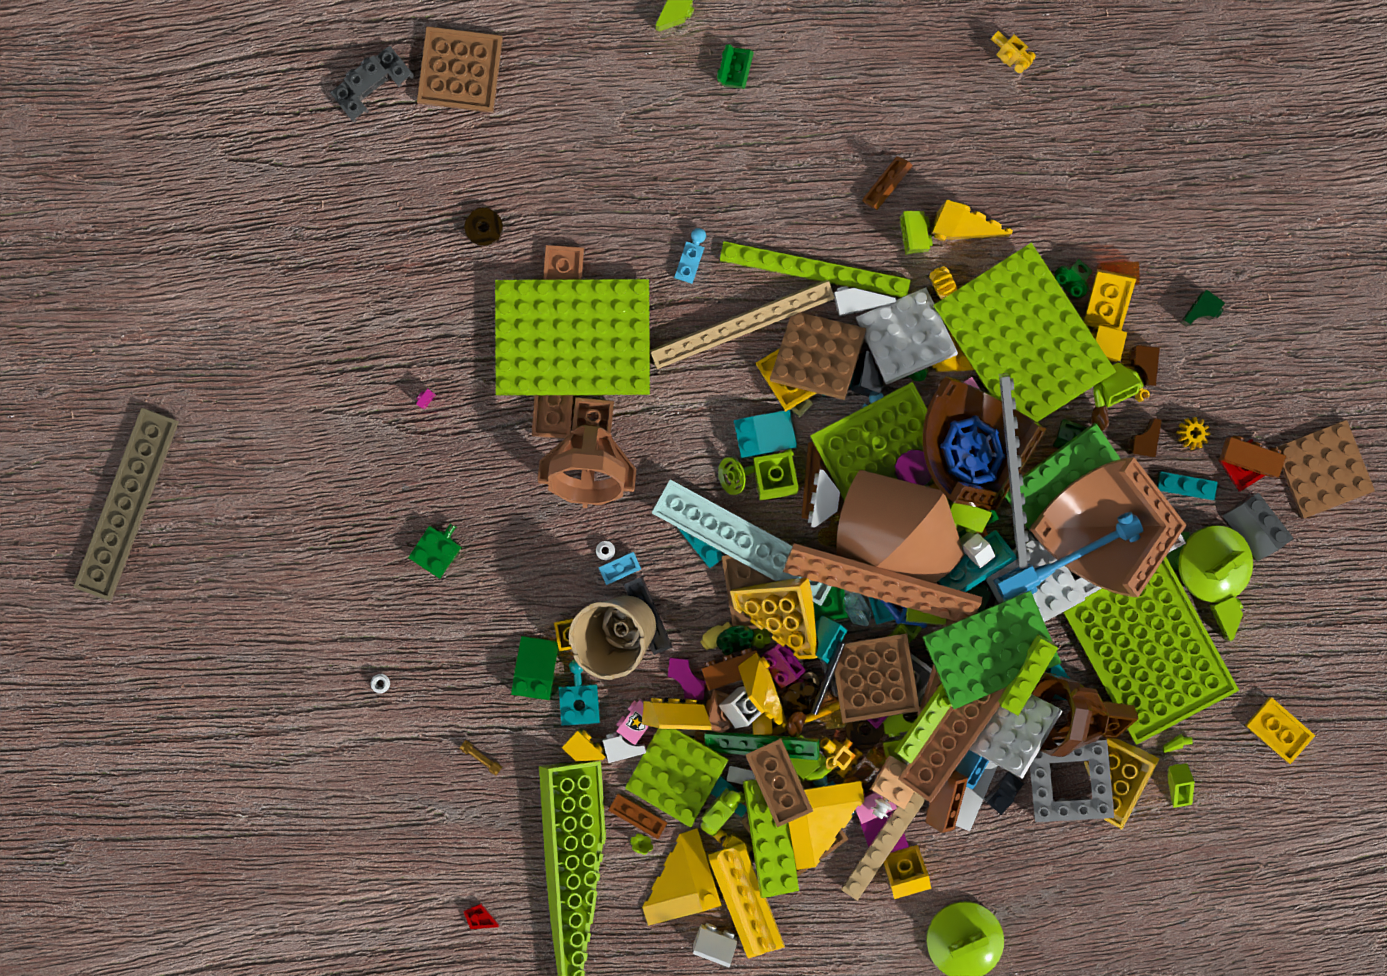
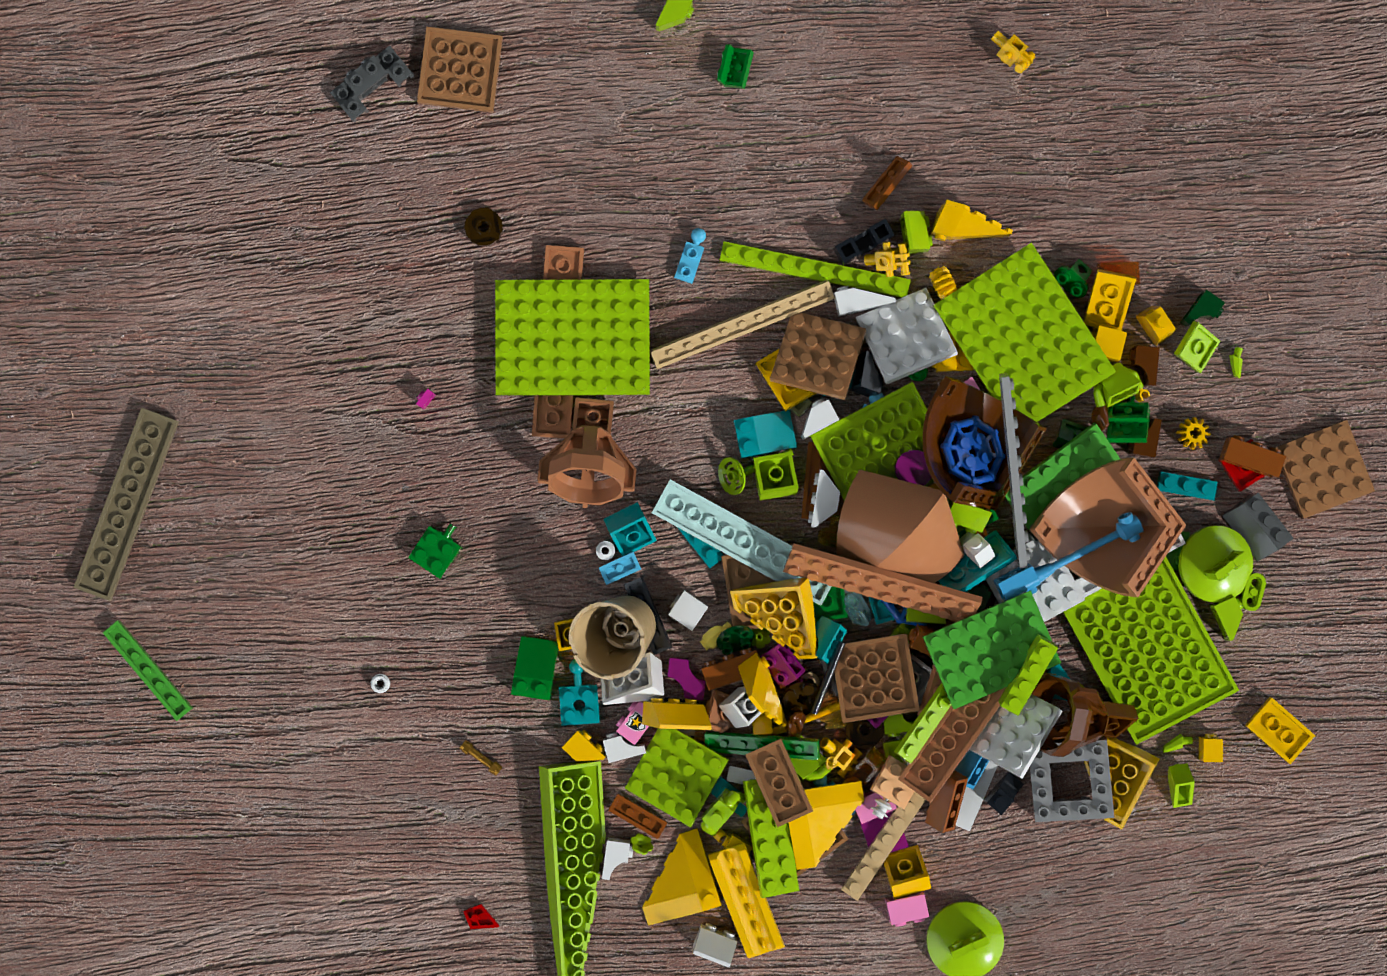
(147, 670): none -> bright green plate
(616, 853): none -> white arch
(630, 529): none -> teal slope
(639, 685): none -> white slope
(687, 610): none -> white head
(819, 417): none -> white slope
(864, 242): none -> black arch
(890, 259): none -> yellow piece
(907, 909): none -> bright pink brick
(915, 637): none -> dark orange arch
(1128, 422): none -> green plate
(1156, 324): none -> yellow torso
(1197, 347): none -> lime tile
(1210, 748): none -> yellow brick
(1236, 362): none -> lime bar
(1254, 592): none -> lime plate

